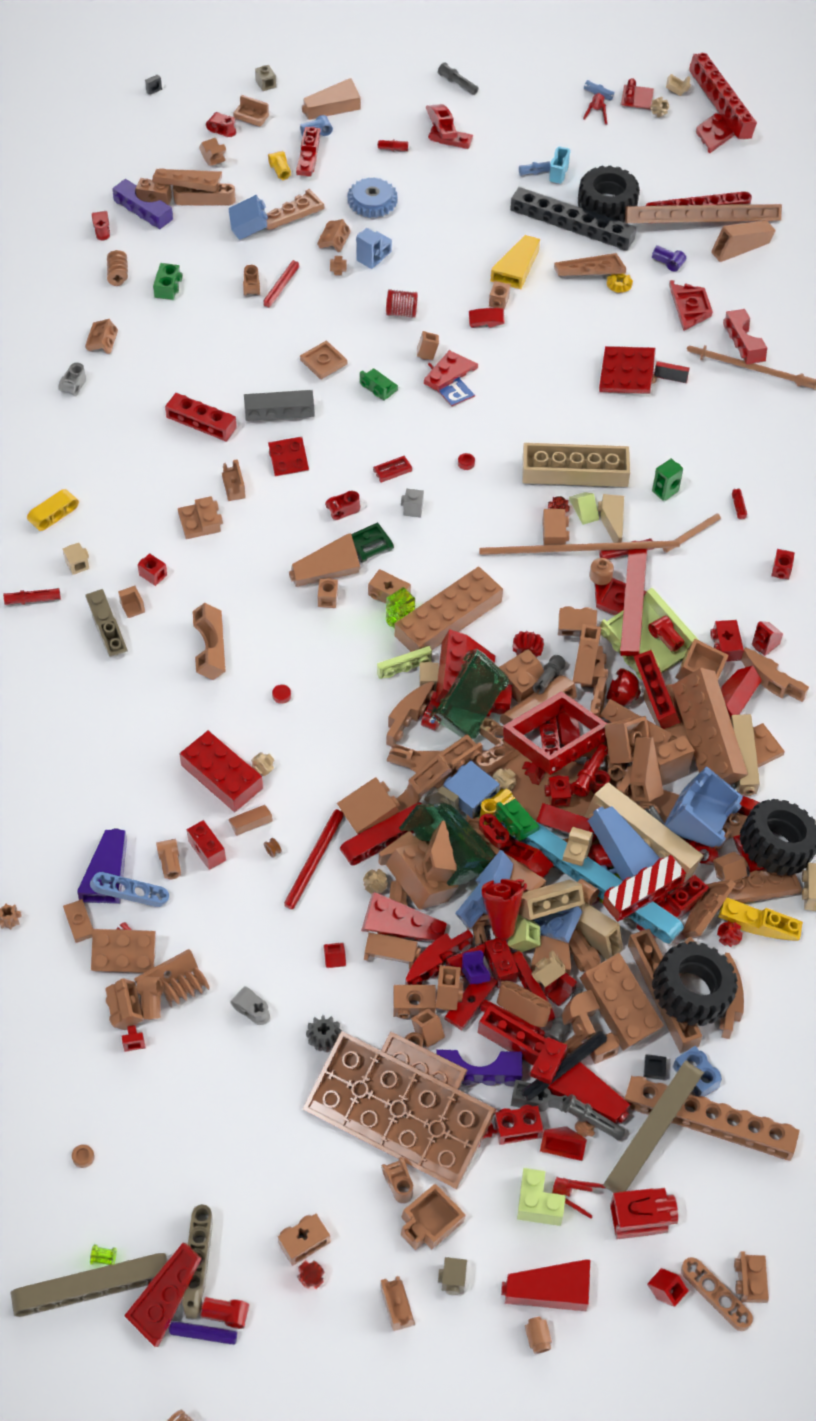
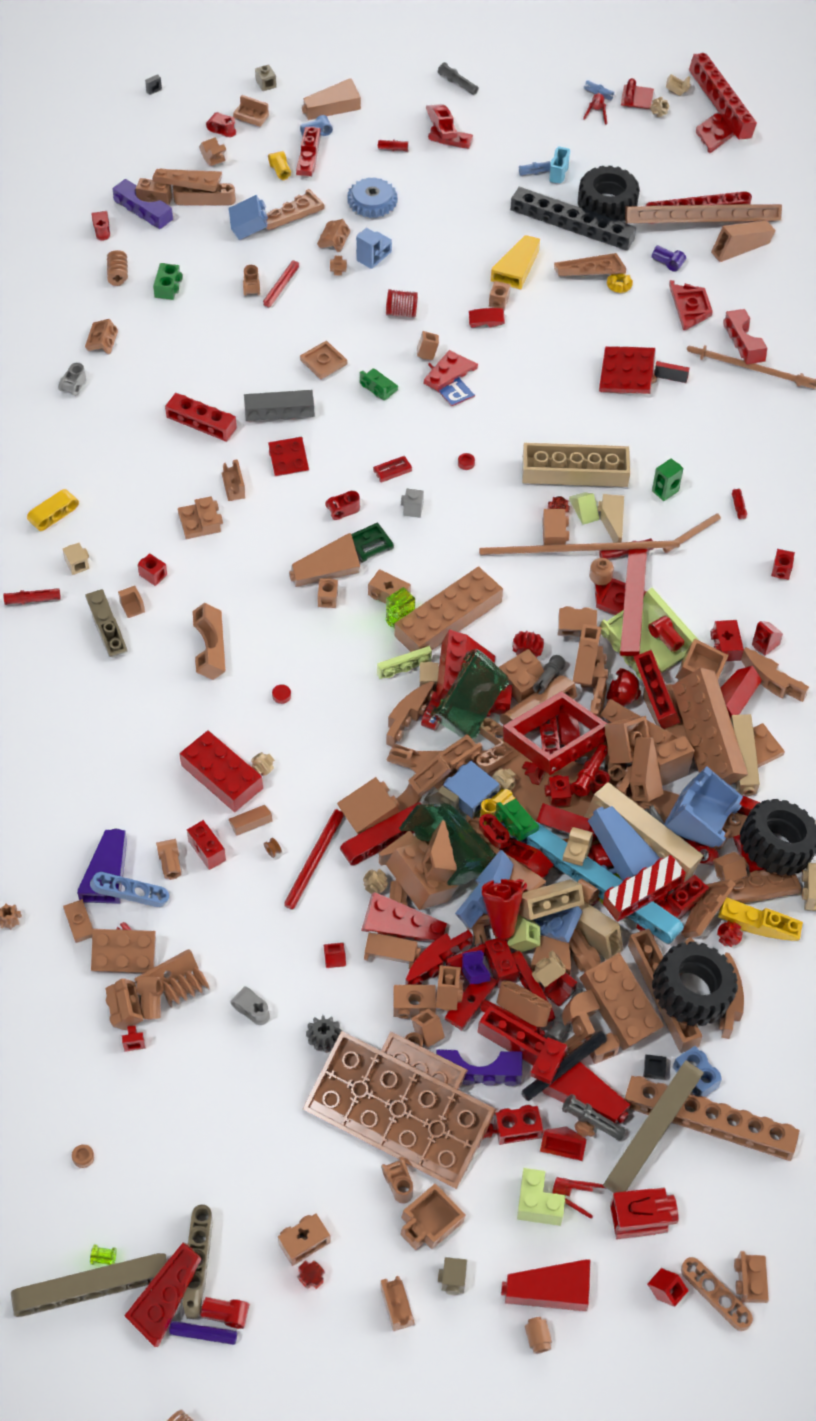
(548, 1099): dark grey piece -> none

